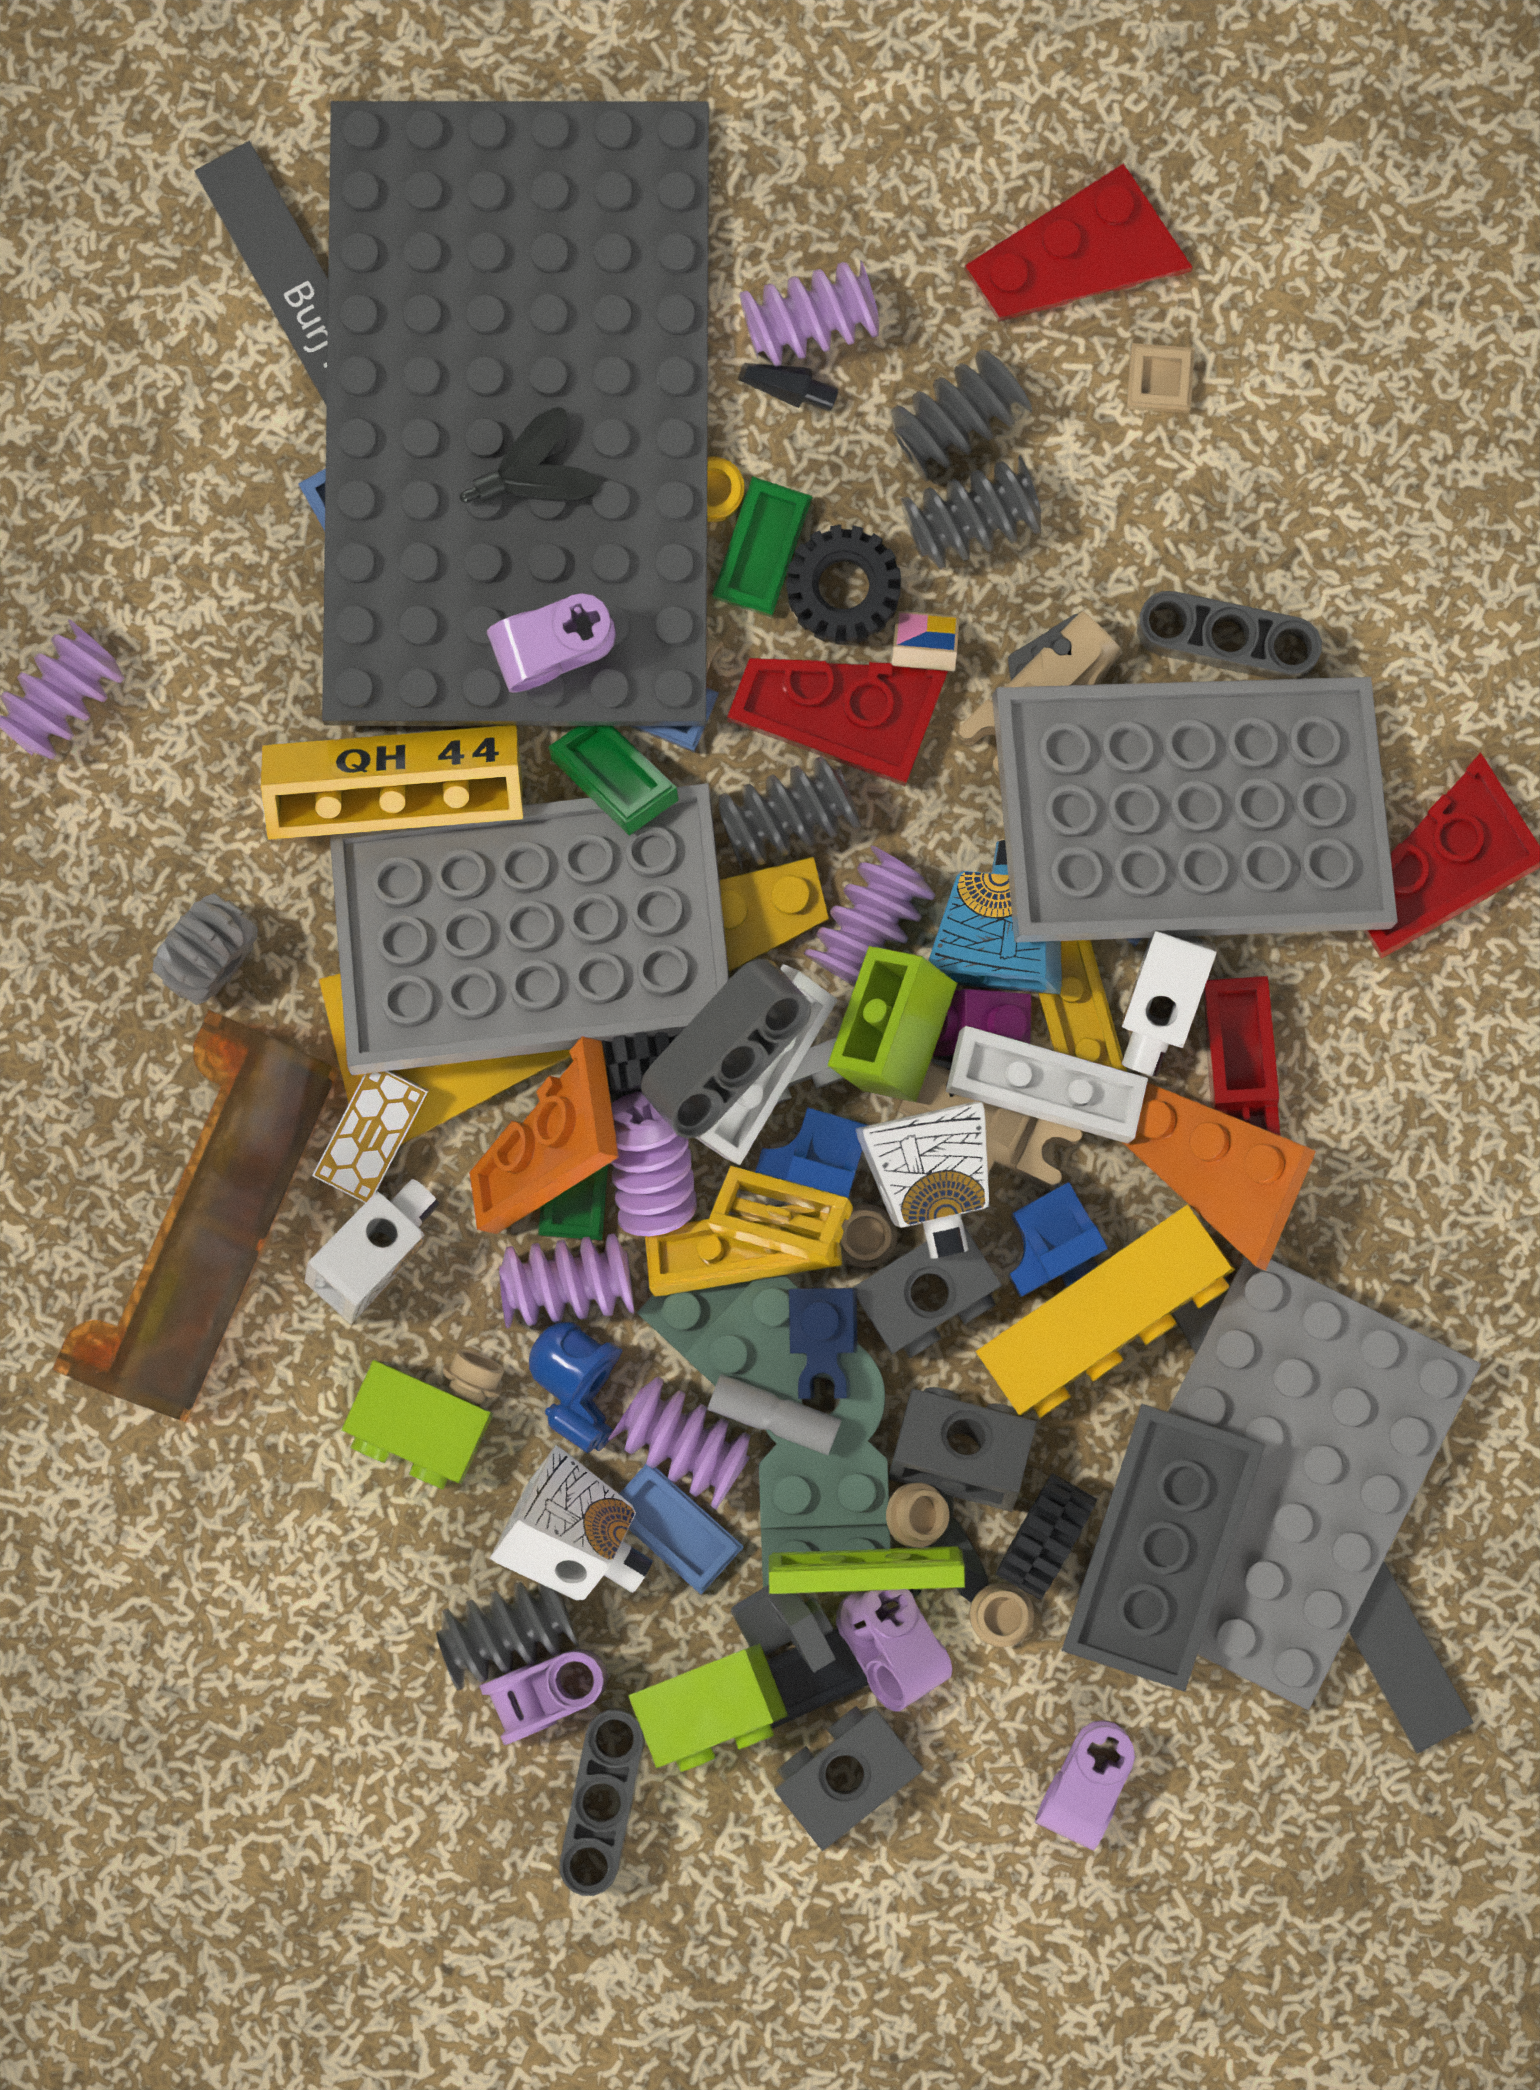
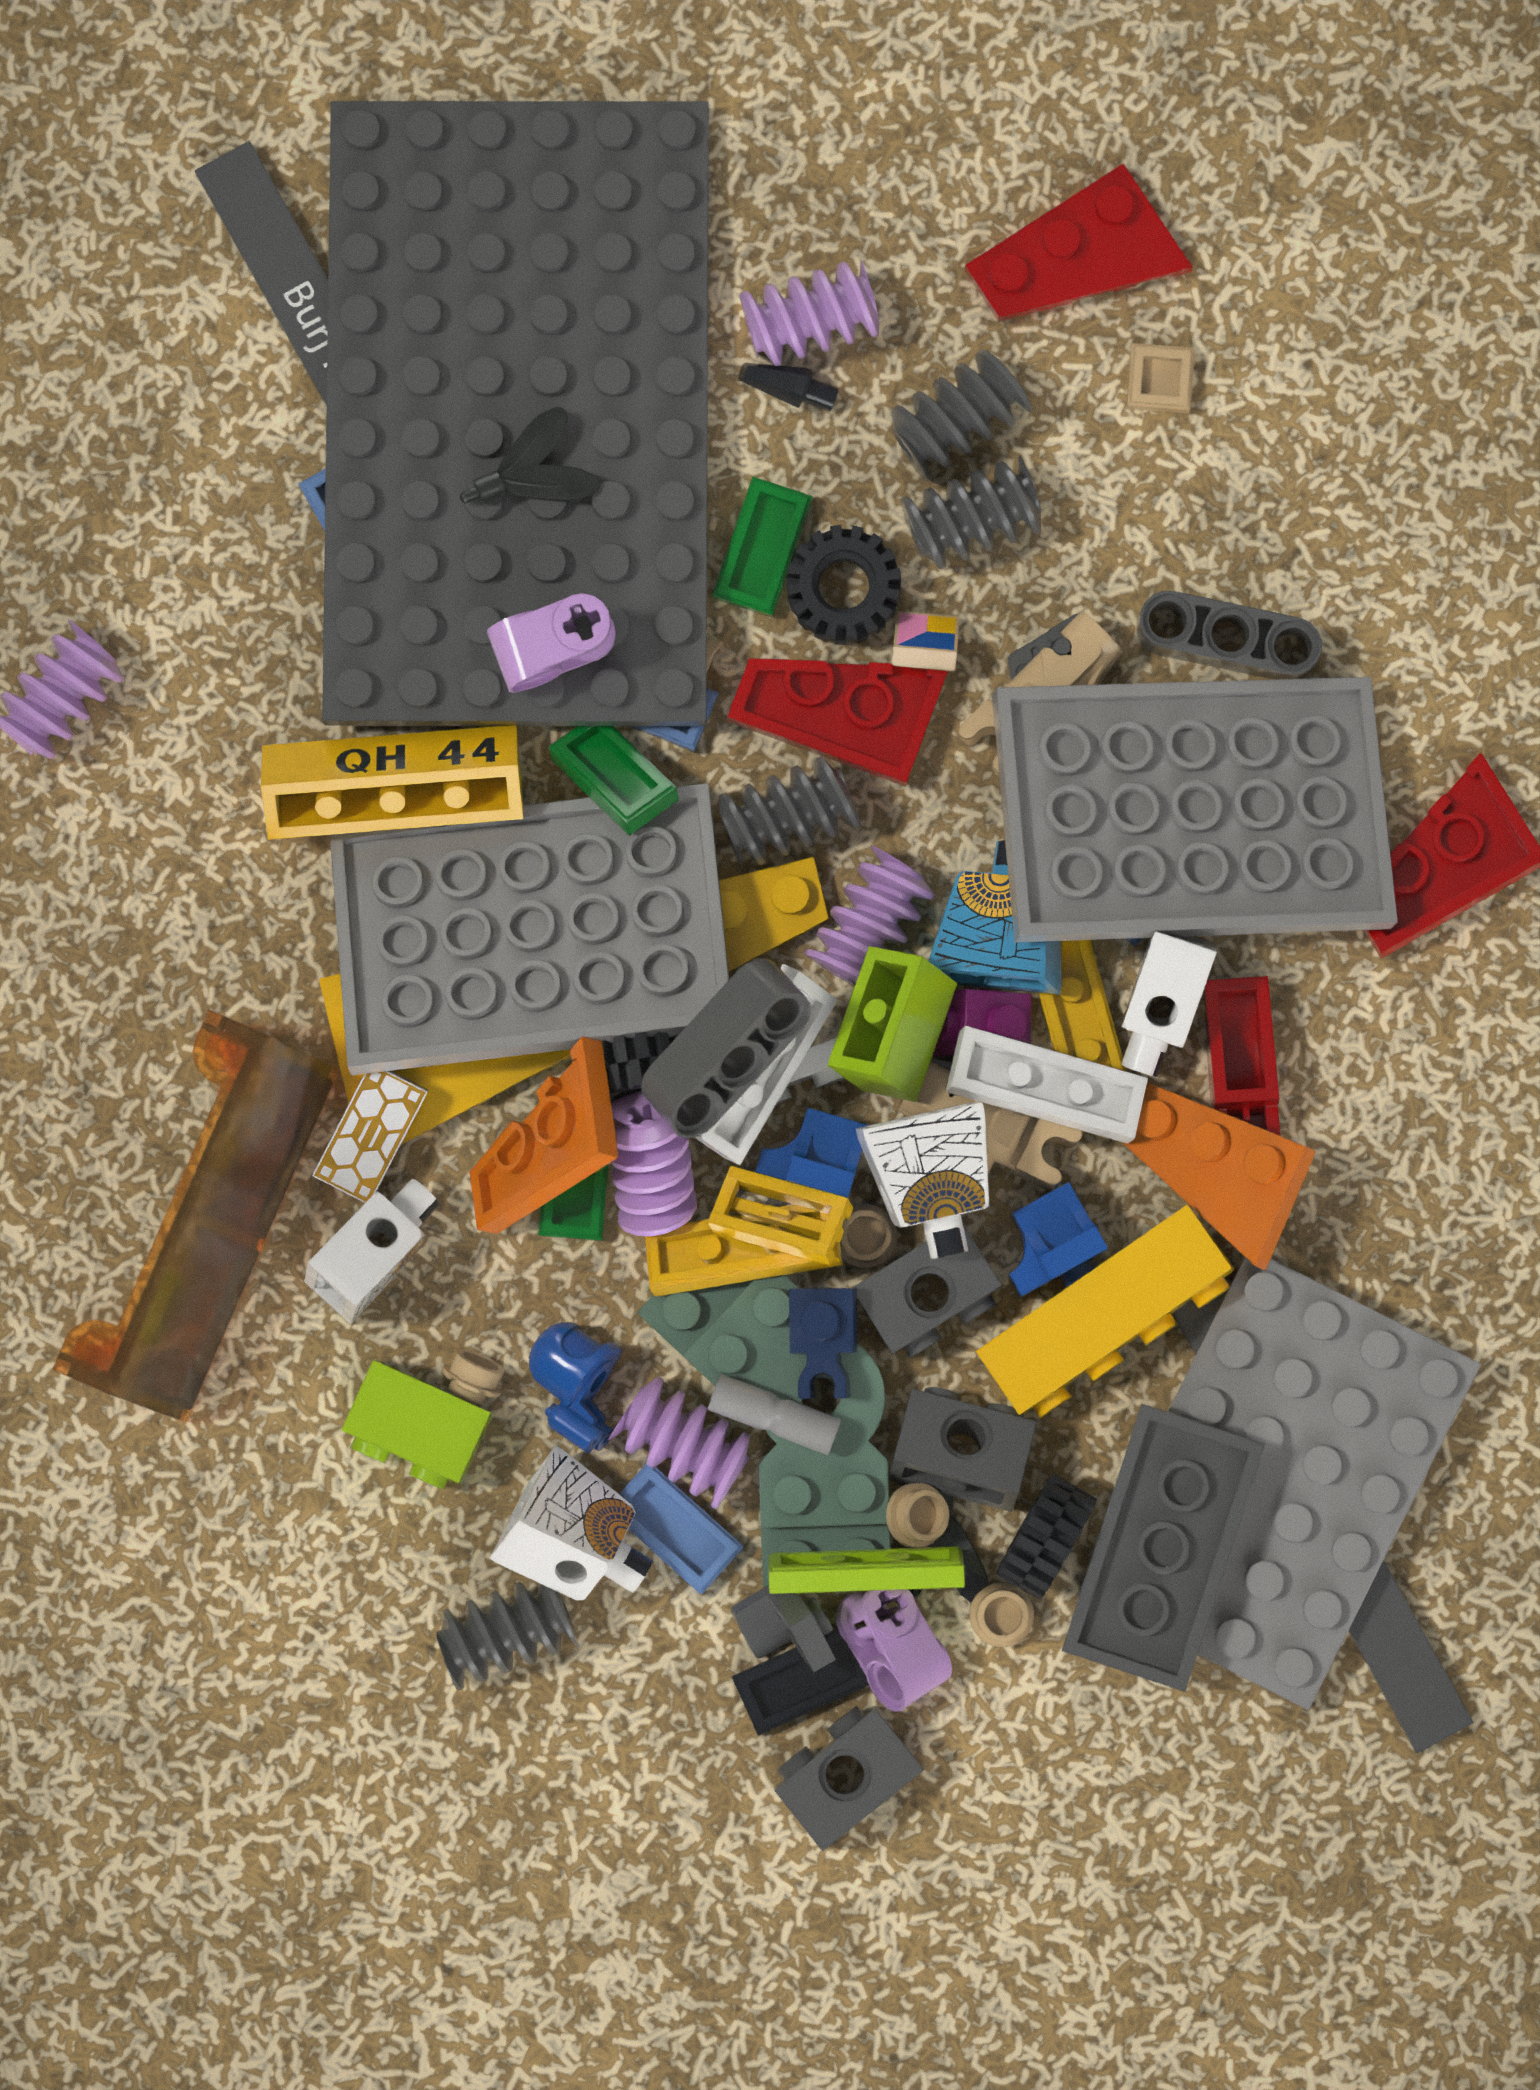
(205, 949): light grey gear -> none
(541, 1694): lavender piece -> none
(565, 1281): lavender piece -> none
(589, 1831): dark grey beam -> none
(709, 1706): lime brick -> none
(724, 489): yellow tile -> none
(1083, 1795): lavender piece -> none

